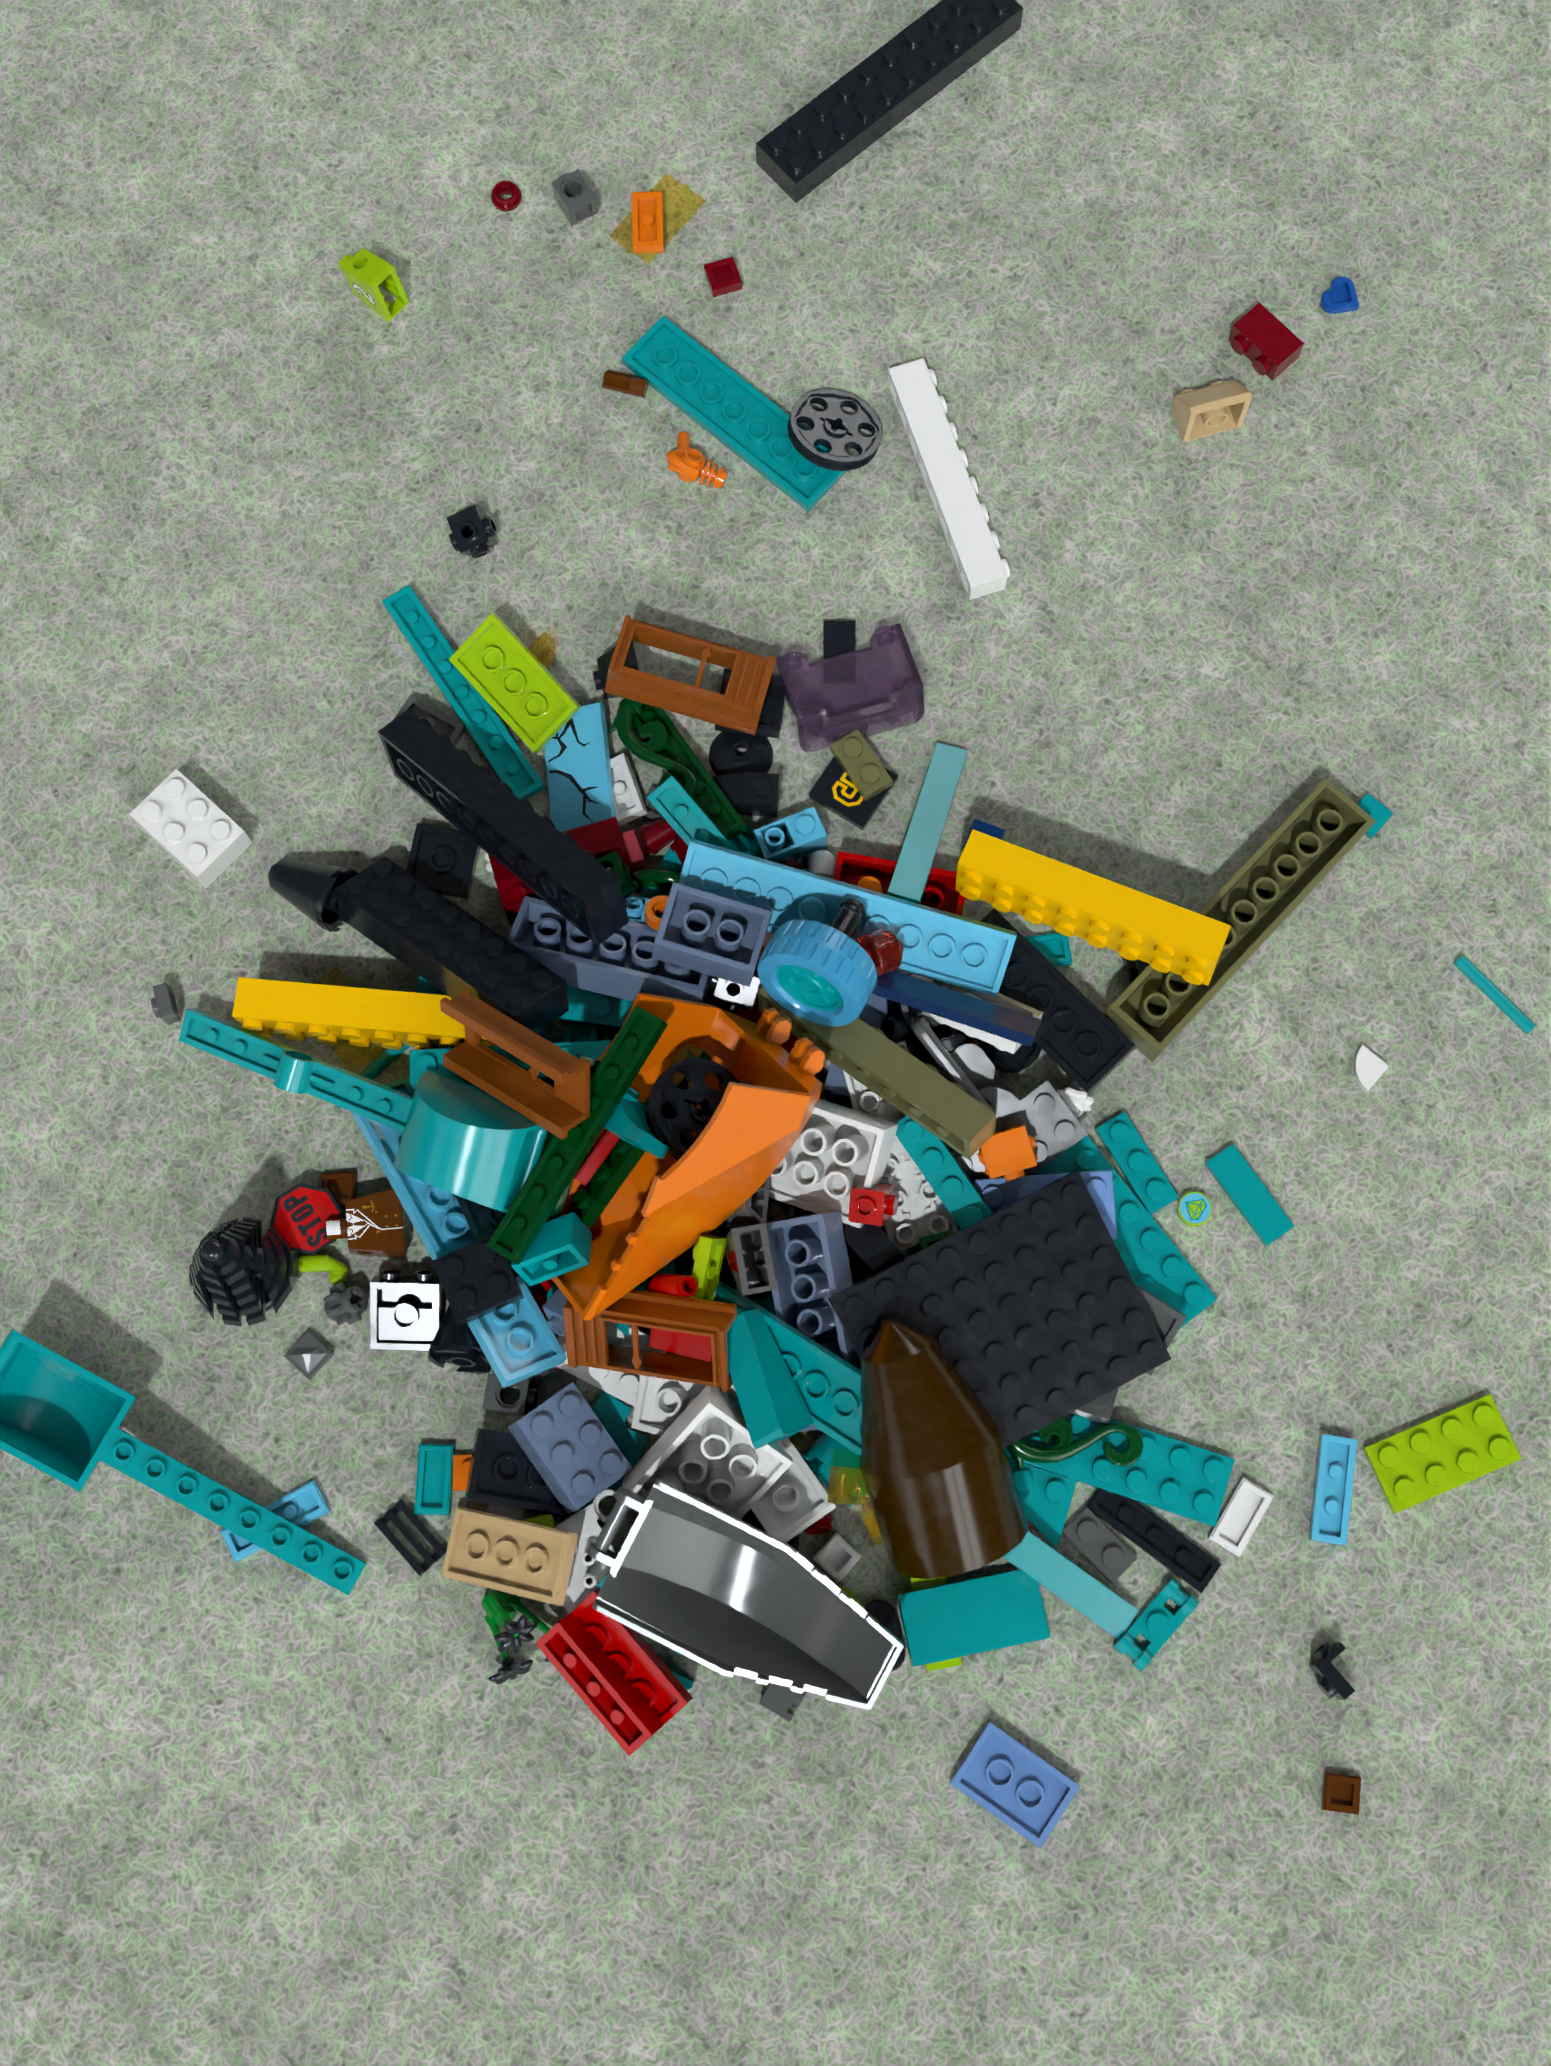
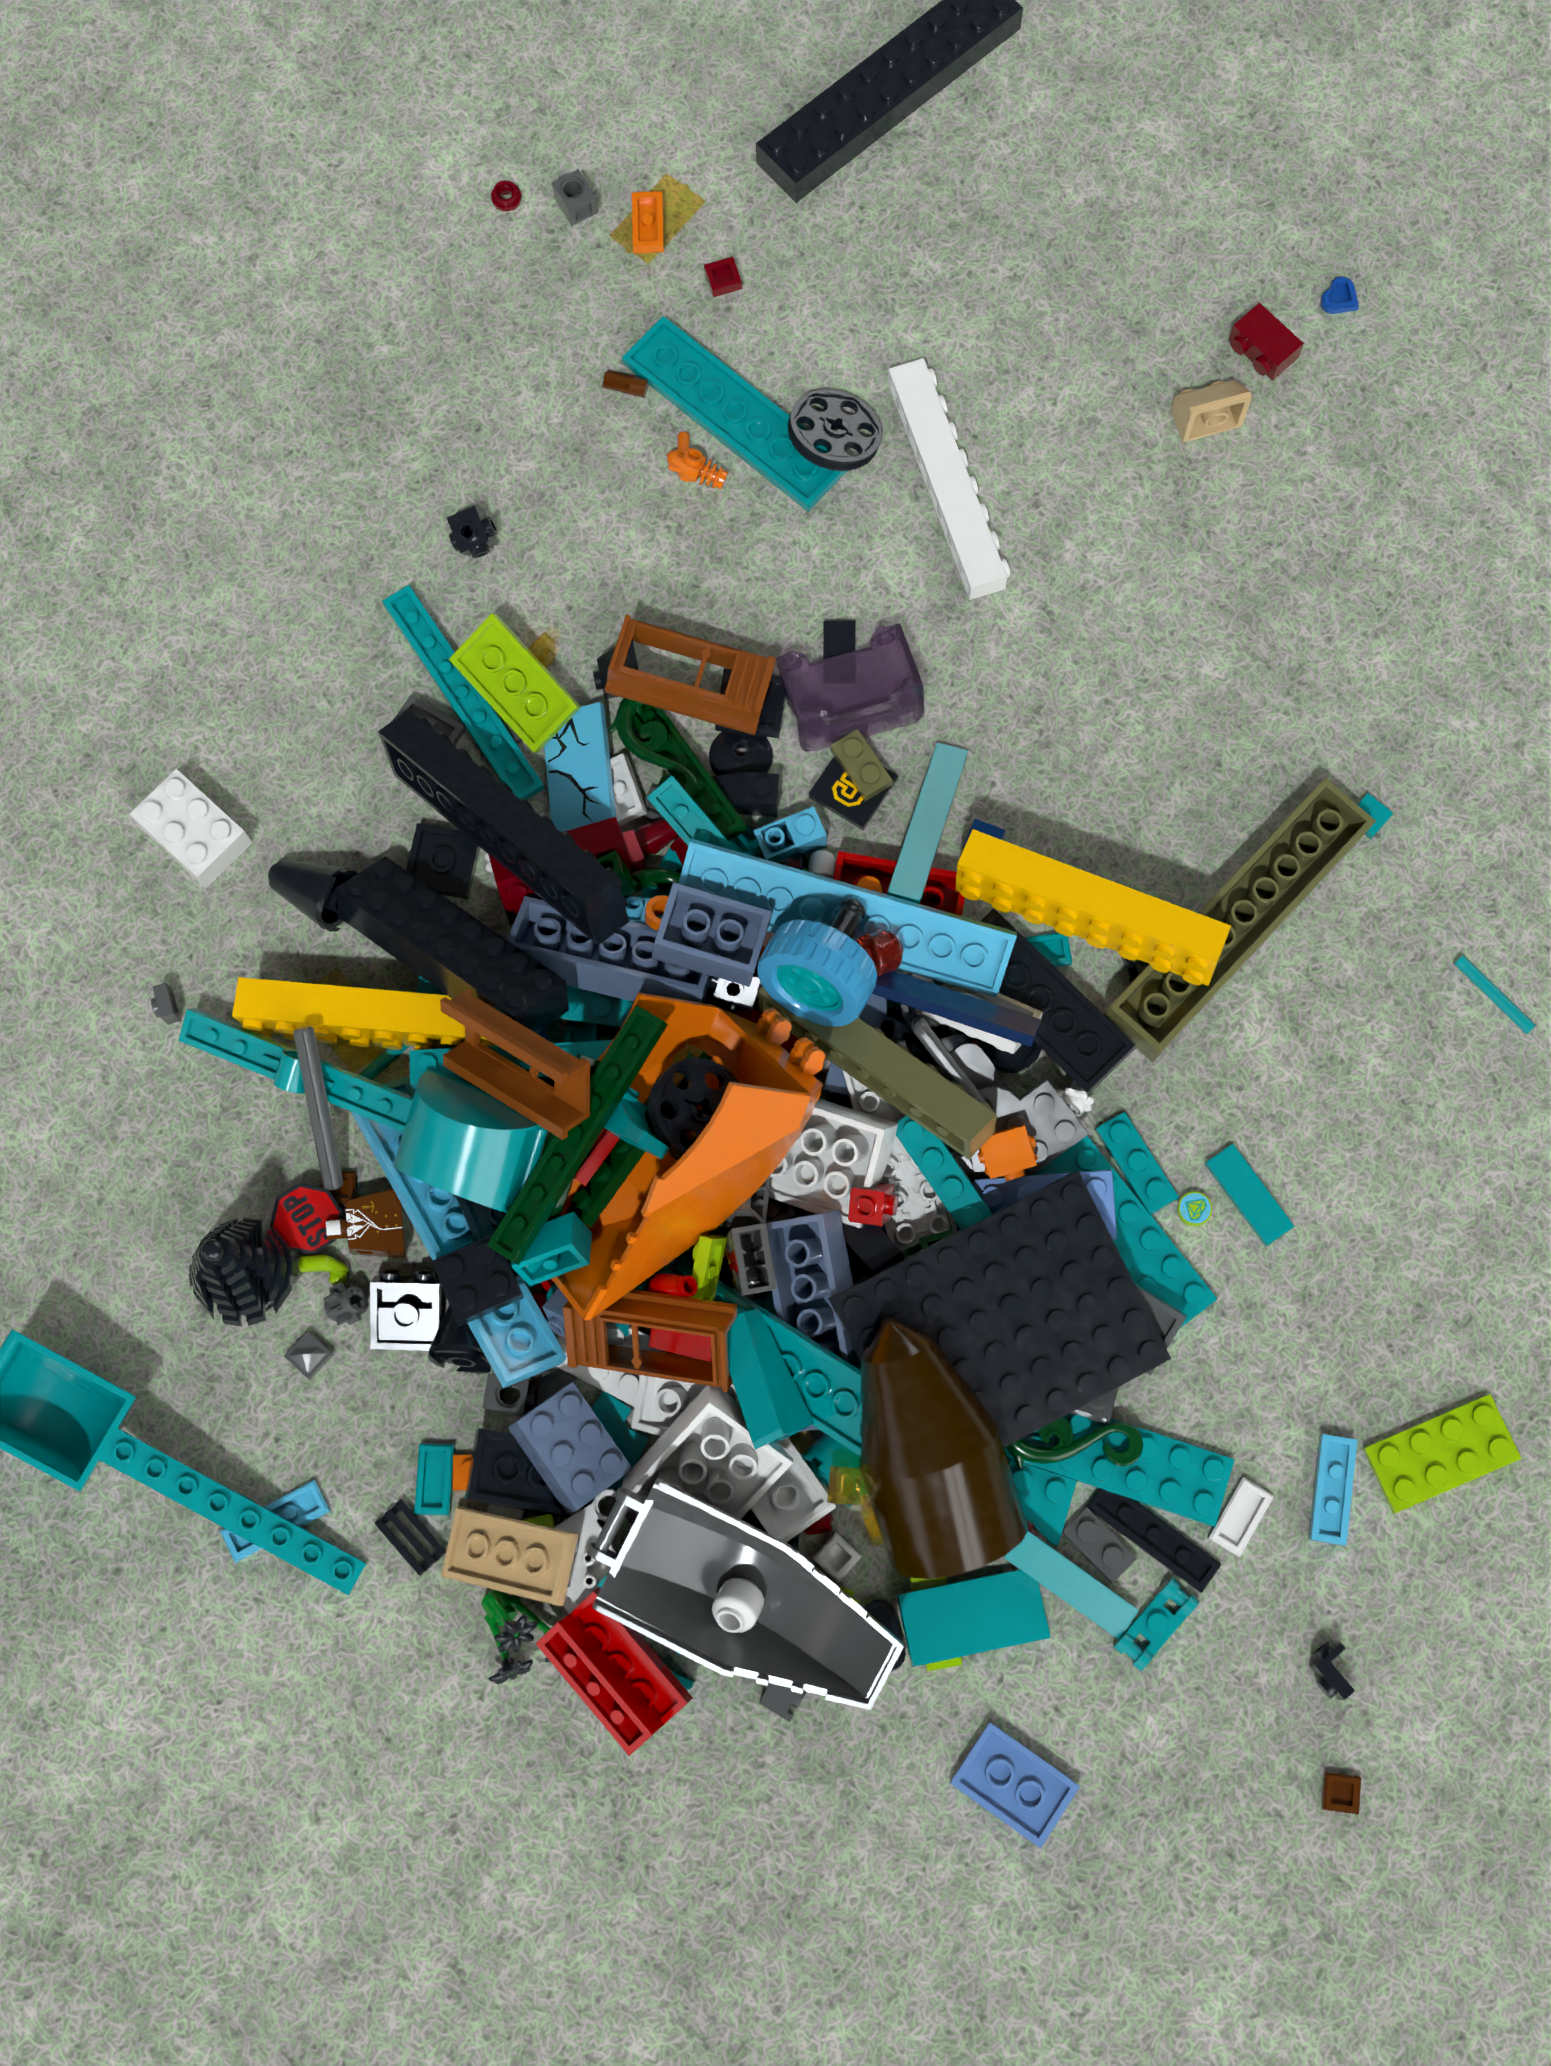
(318, 1107): none -> dark grey axle
(365, 273): lime torso -> none
(737, 1605): none -> white head
(1368, 1068): white tile -> none

